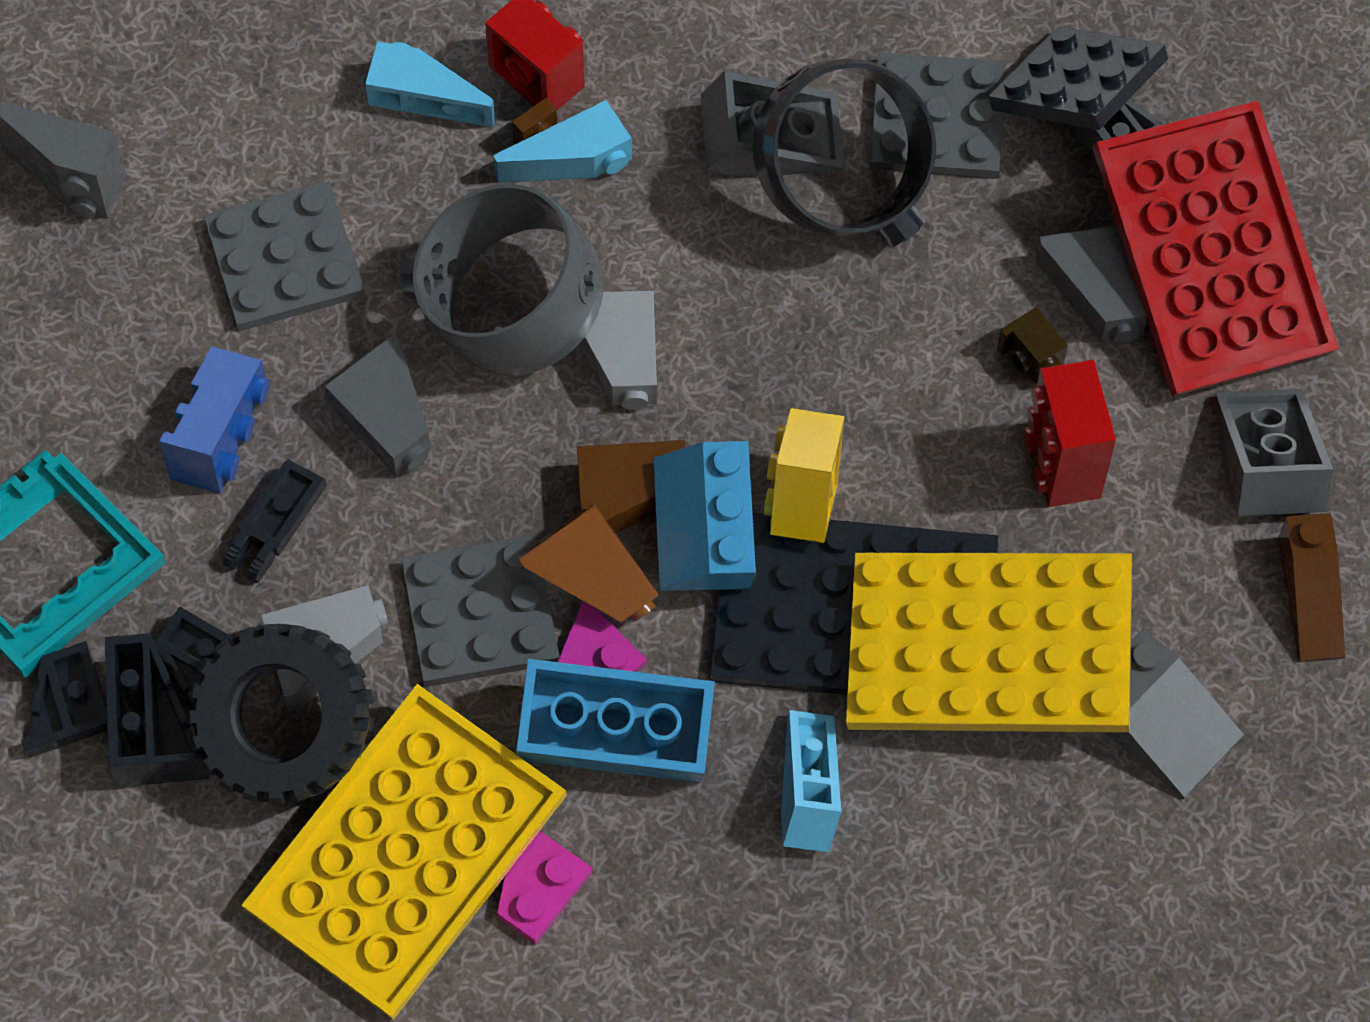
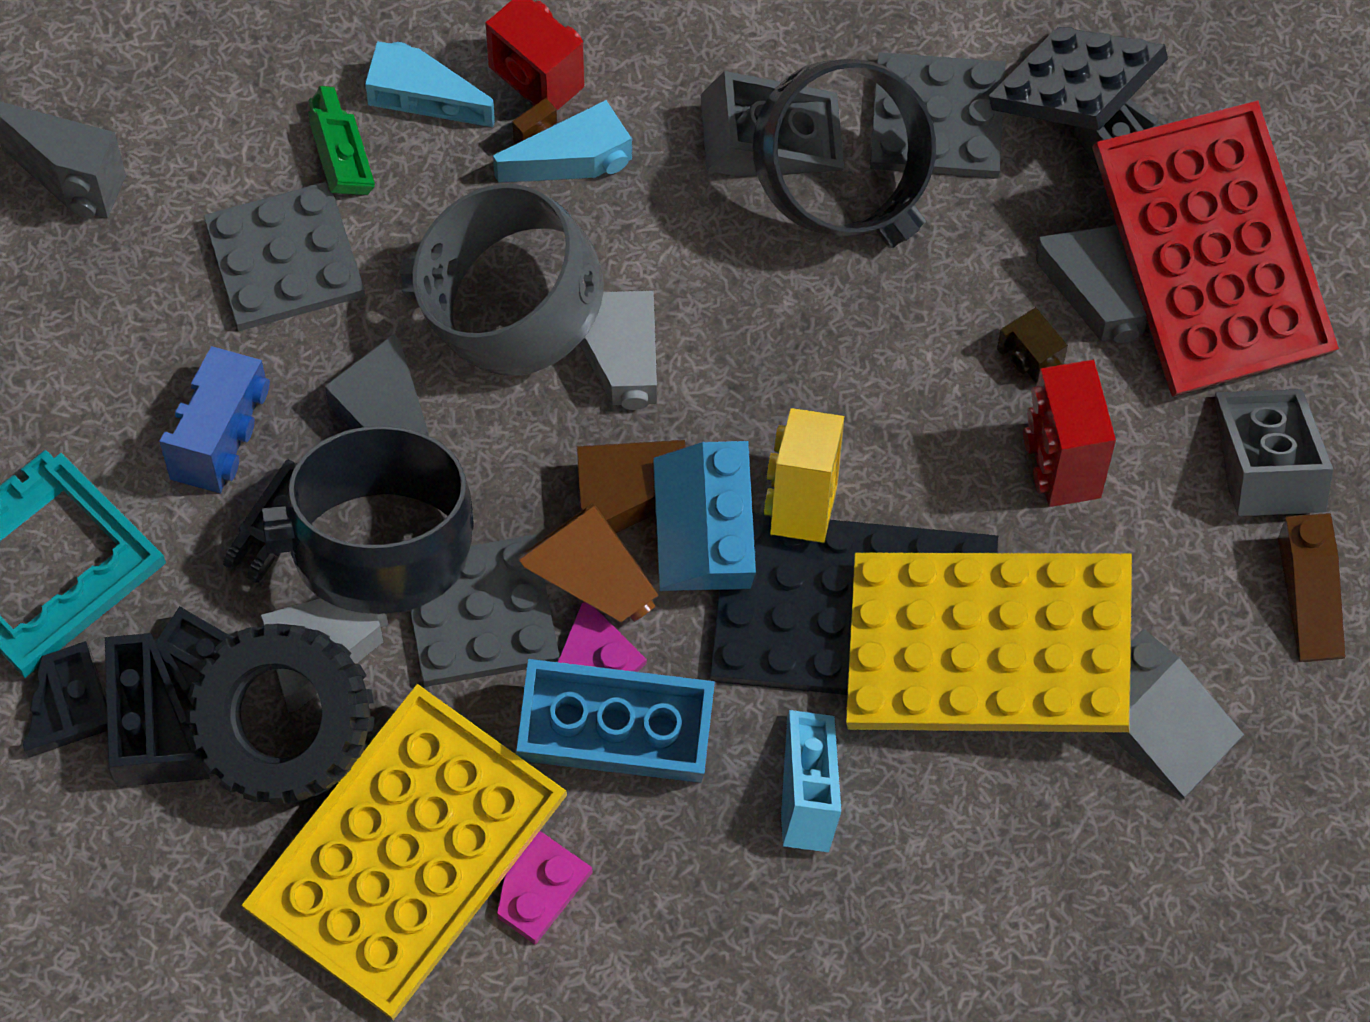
(339, 145): none -> green hinge
(368, 464): none -> black cylinder

